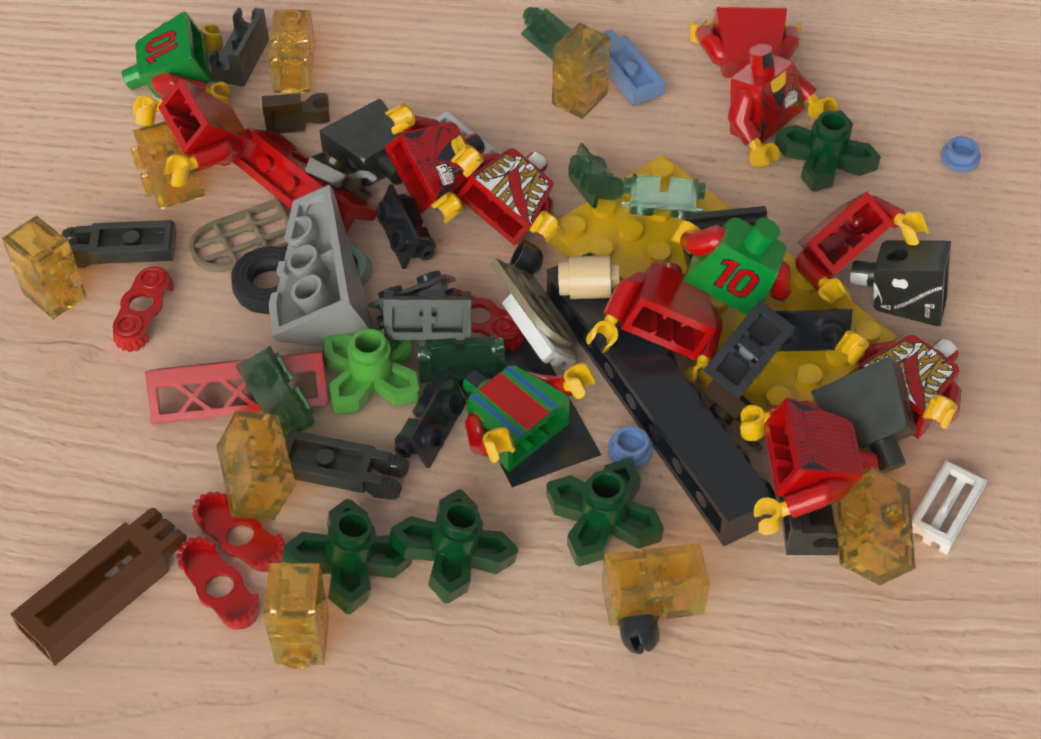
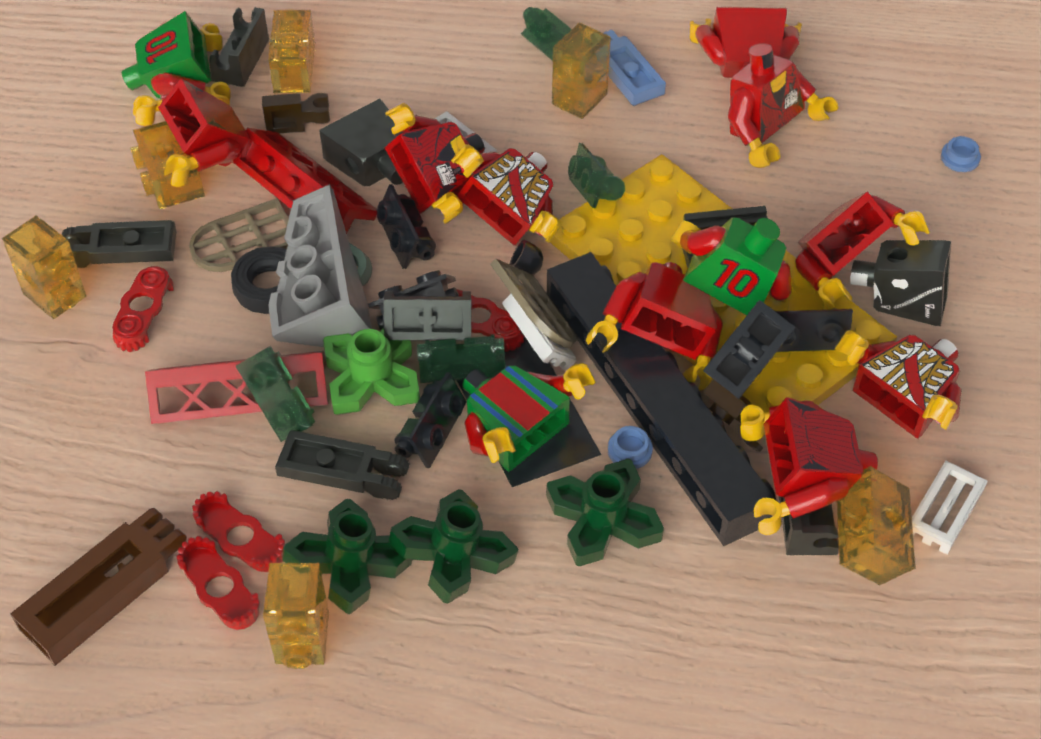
(255, 465): clear yellow brick -> none
(333, 170): dark brown plate -> none
(588, 277): tan brick -> none
(639, 633): black hinge -> none
(647, 195): clear green hinge -> none
(655, 582): clear yellow brick -> none
(827, 149): dark green plant -> none
(877, 406): pearl dark grey torso -> none

